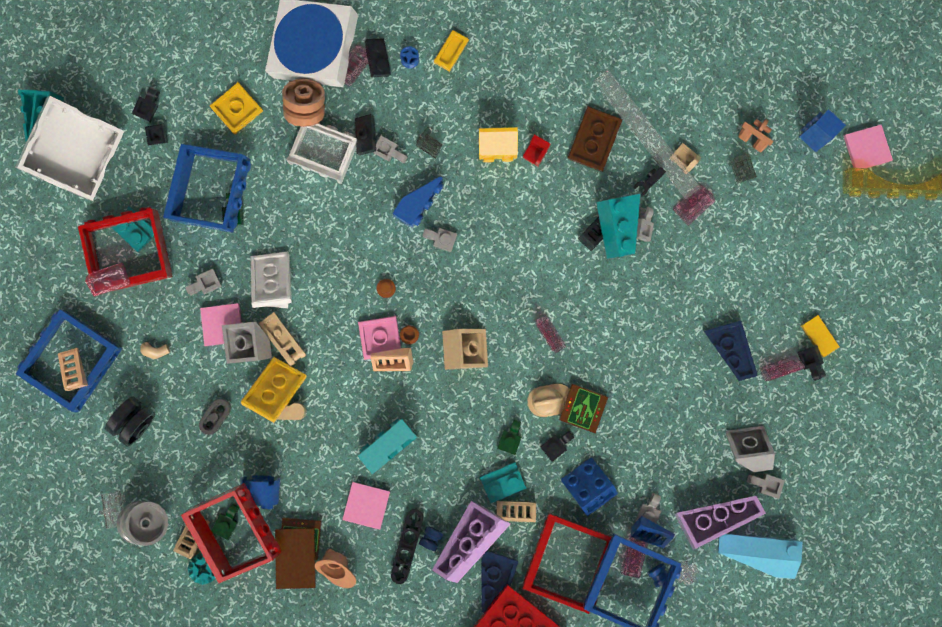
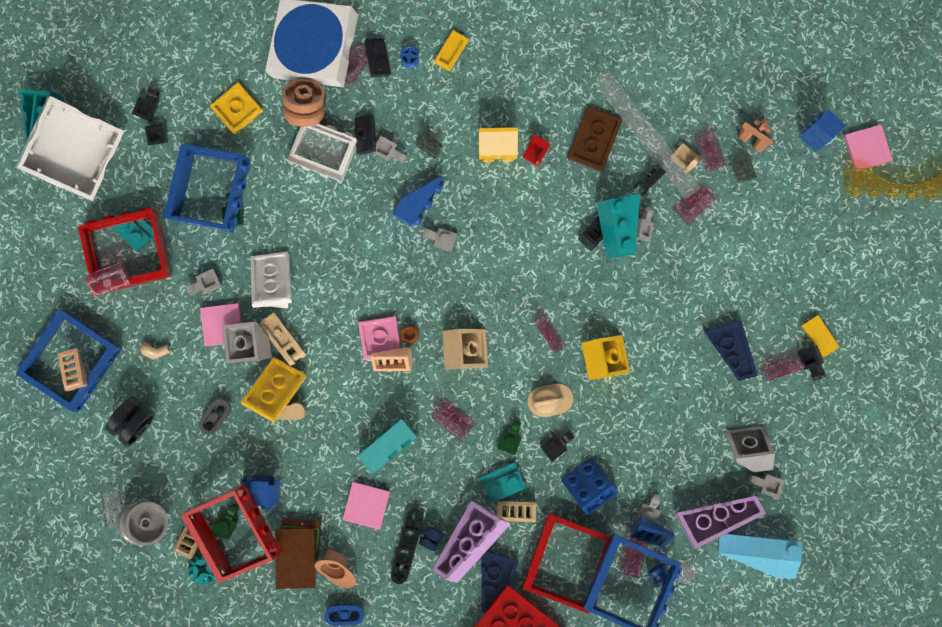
(345, 617): none -> blue plate
(386, 288): dark orange plate -> none
(453, 420): none -> clear pink slope
(583, 408): tile -> none
(605, 357): none -> yellow slope
(710, 151): none -> clear pink slope

